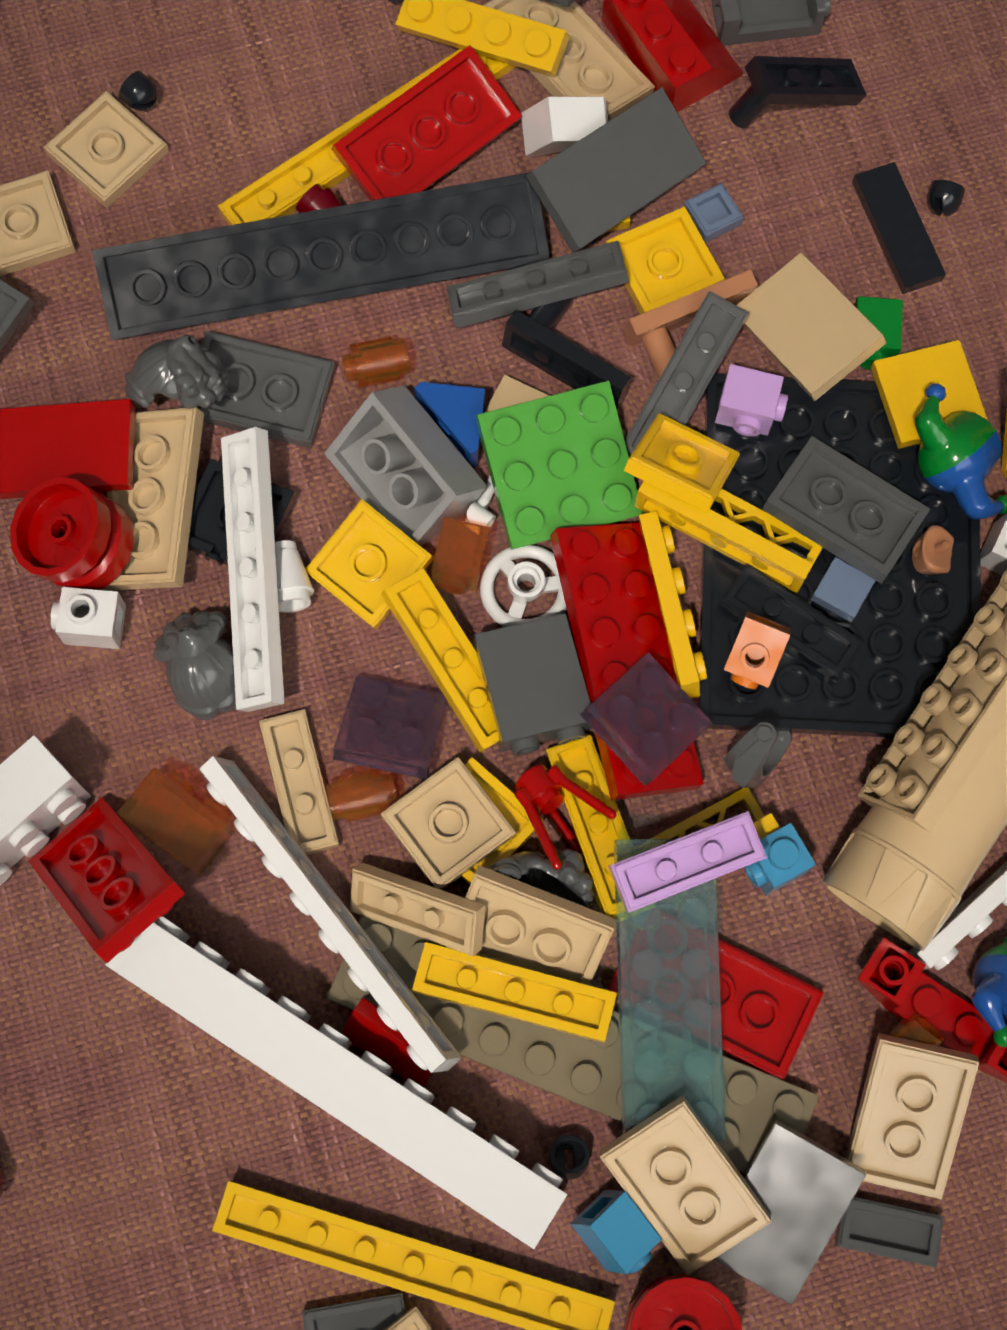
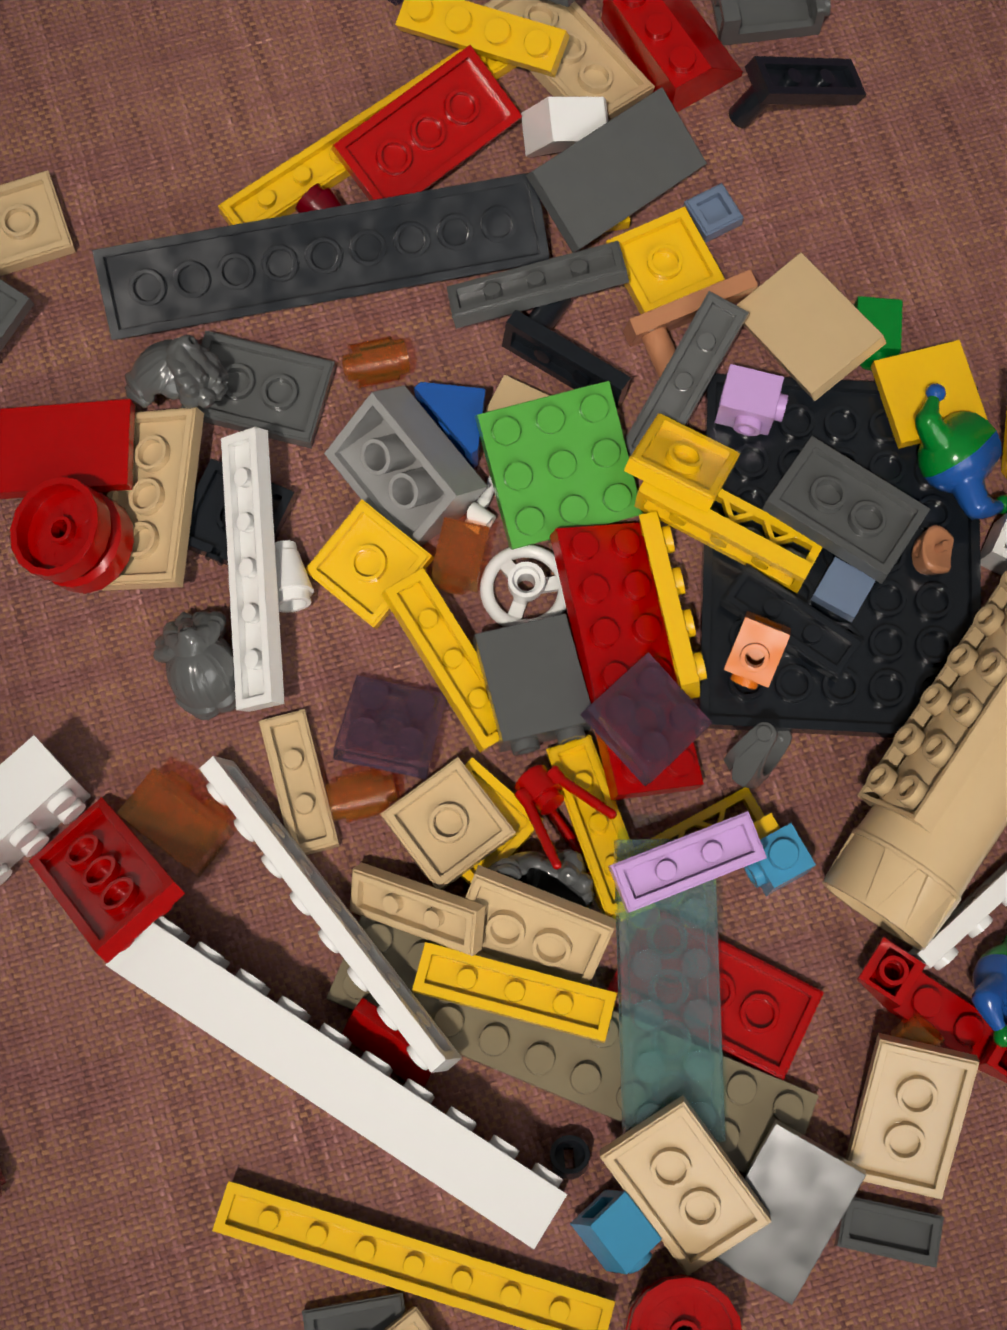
(89, 617): white brick -> none
(106, 149): tan tile -> none
(138, 91): black hinge -> none
(898, 228): black tile -> none
(945, 197): black hinge -> none

